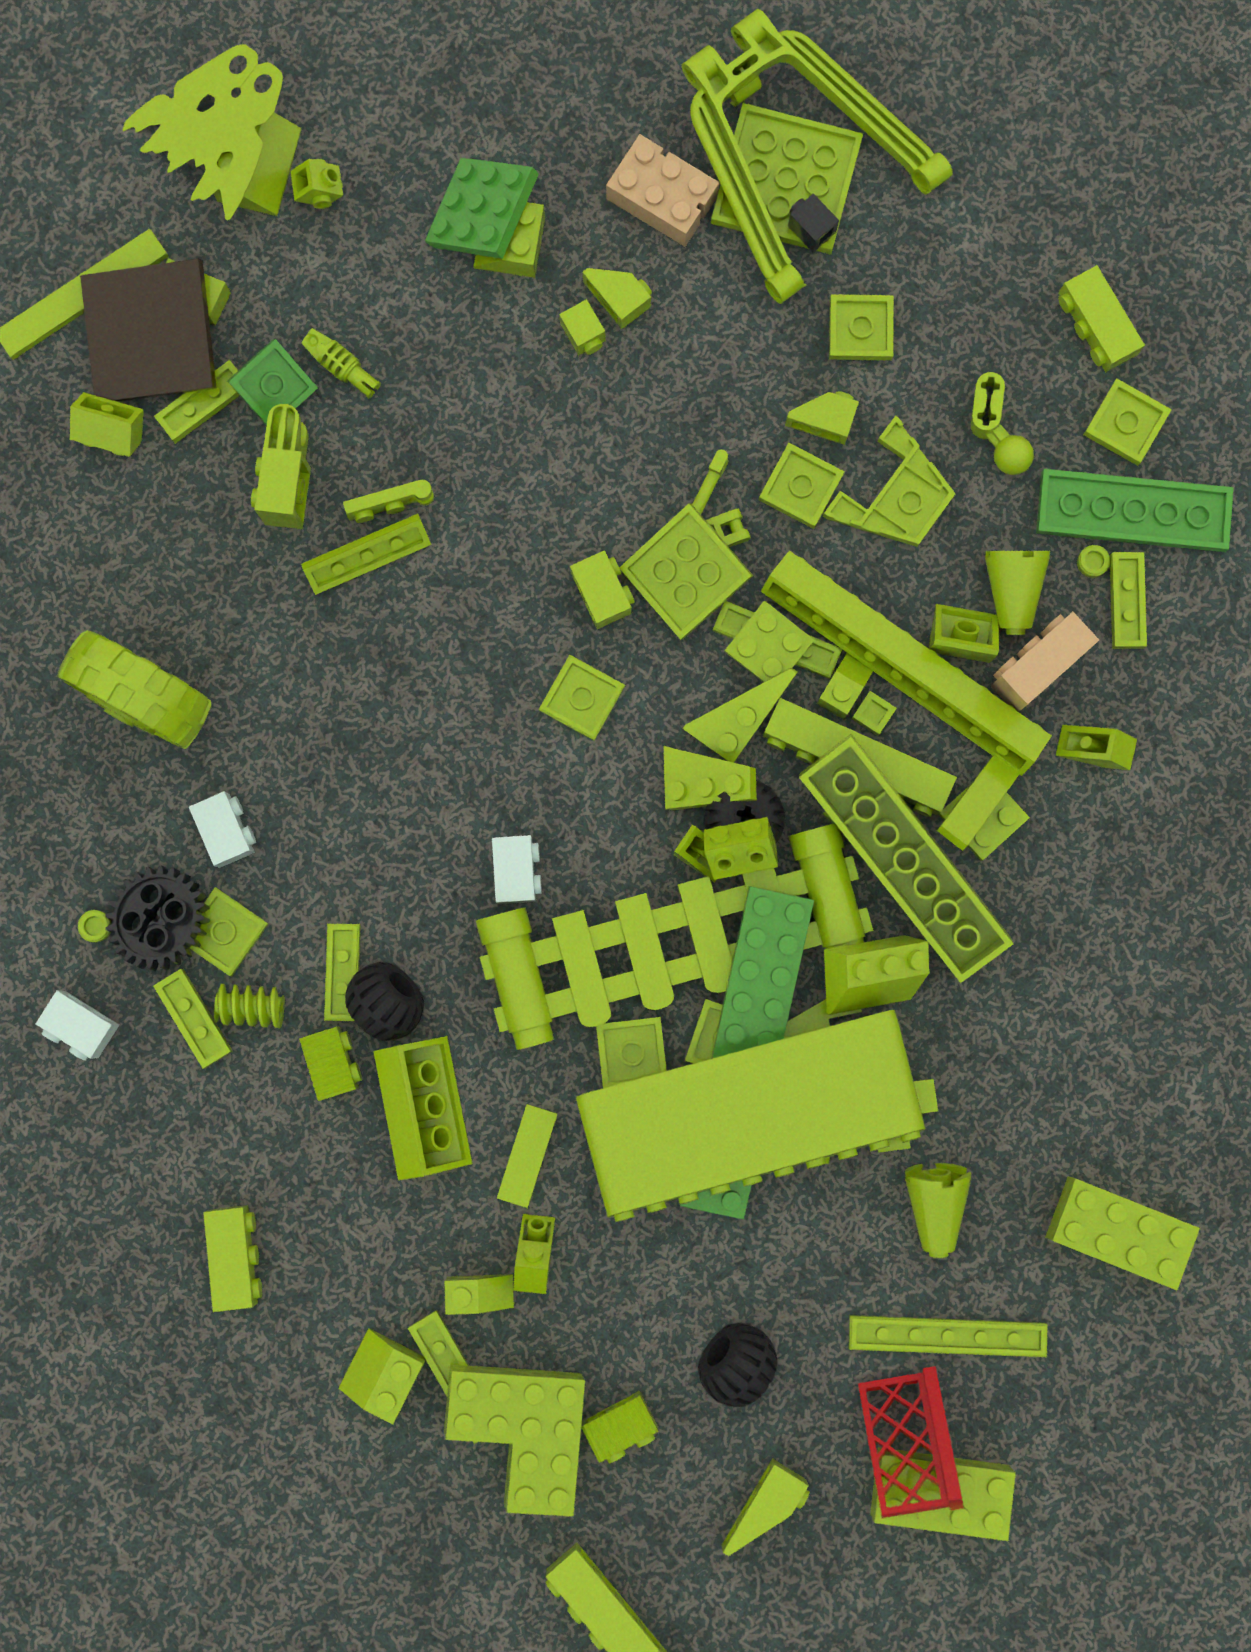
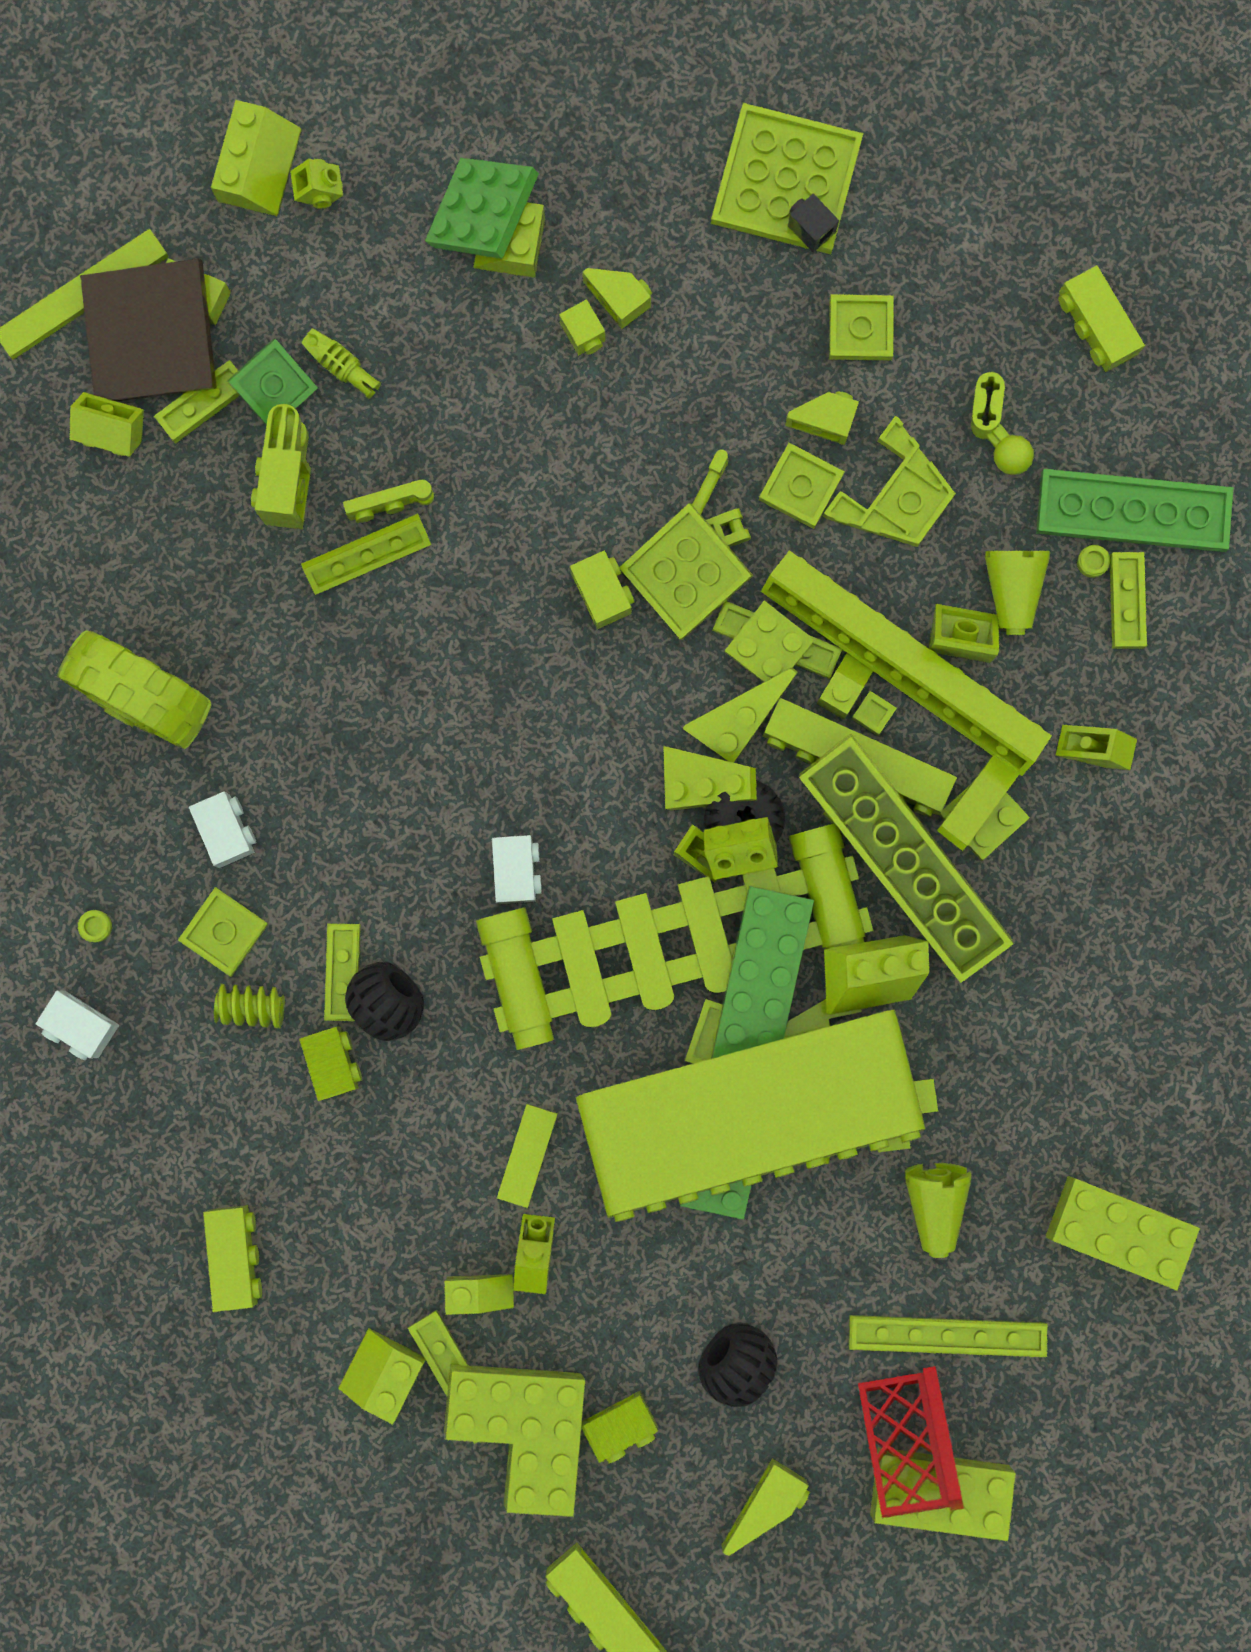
(178, 932): black gear -> none
(193, 1018): lime plate -> none
(220, 129): lime piece -> none
(422, 1108): lime slope -> none
(582, 697): lime tile -> none
(630, 1050): lime plate -> none
(662, 190): tan piece -> none
(739, 80): lime piece -> none
(1043, 660): tan piece -> none
(1127, 422): lime plate -> none

